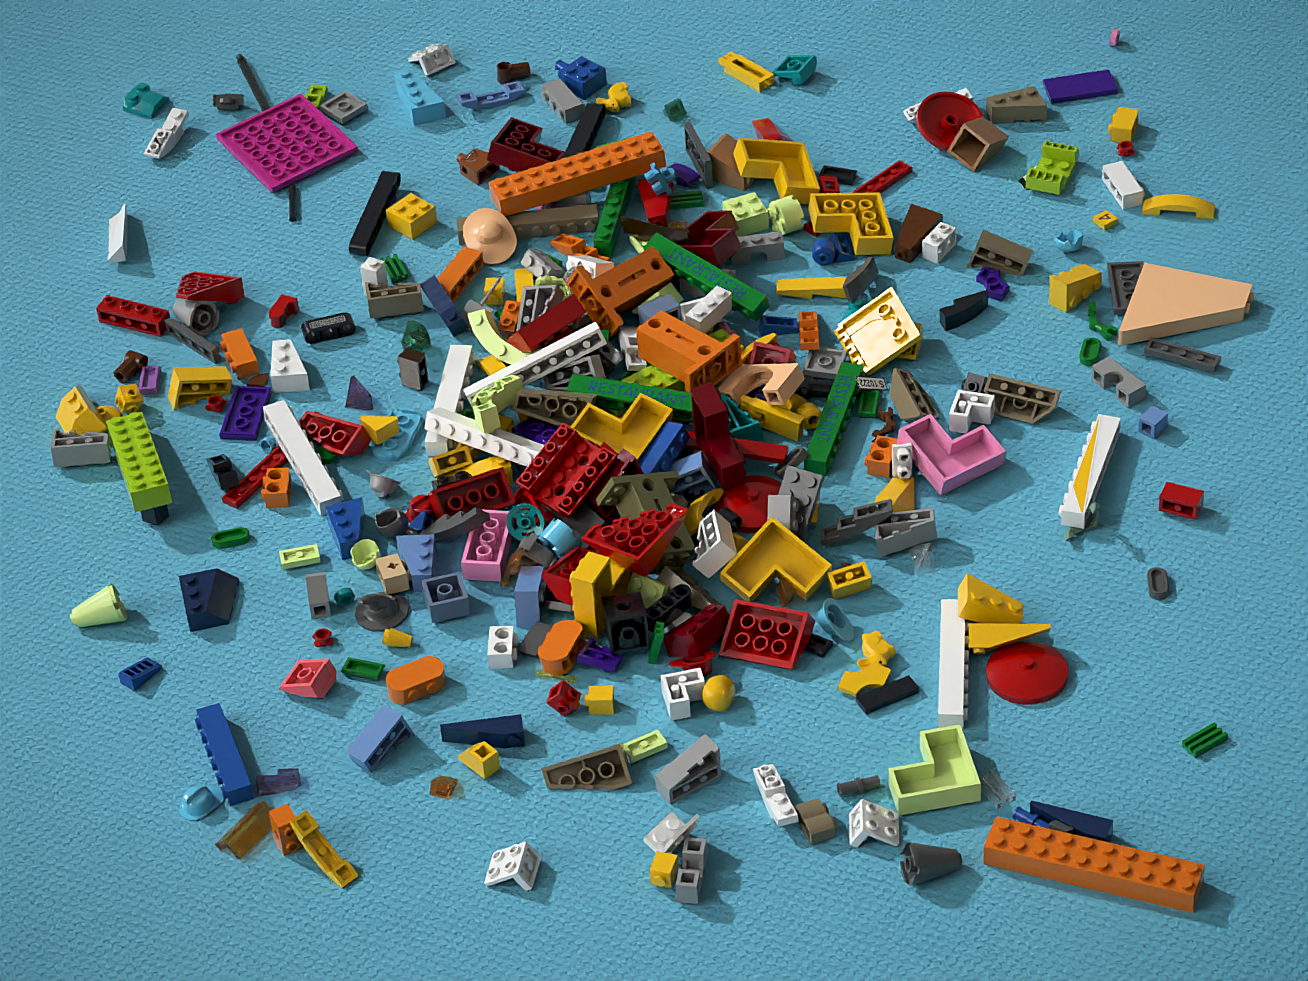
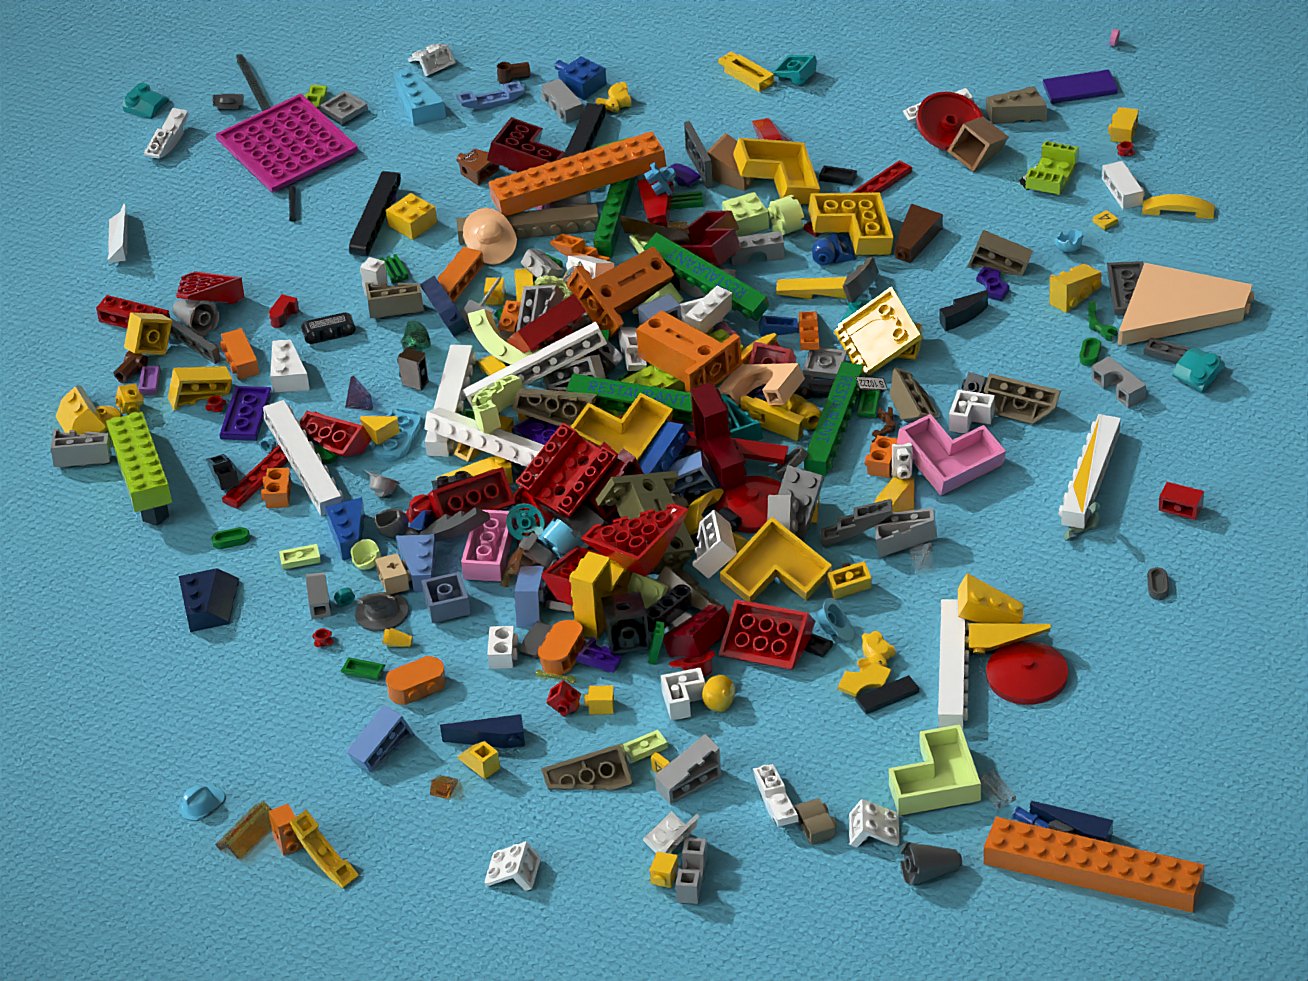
(100, 609): yellowish green cone -> none
(134, 676): blue slope -> none
(148, 333): none -> yellow slope
(224, 754): blue brick -> none
(259, 380): reddish brown tile -> none
(273, 784): clear purple slope -> none
(310, 678): coral slope -> none
(450, 461): yellow brick -> none
(658, 762): none -> yellow tile
(674, 110): clear green tile -> none
(785, 592): clear orange slope -> none
(833, 188): red brick -> none
(858, 785): dark grey pin -> none
(939, 242): white brick -> none
(1153, 422): medium blue brick -> none
(1198, 369): none -> teal slope
(1202, 737): green tile -> none

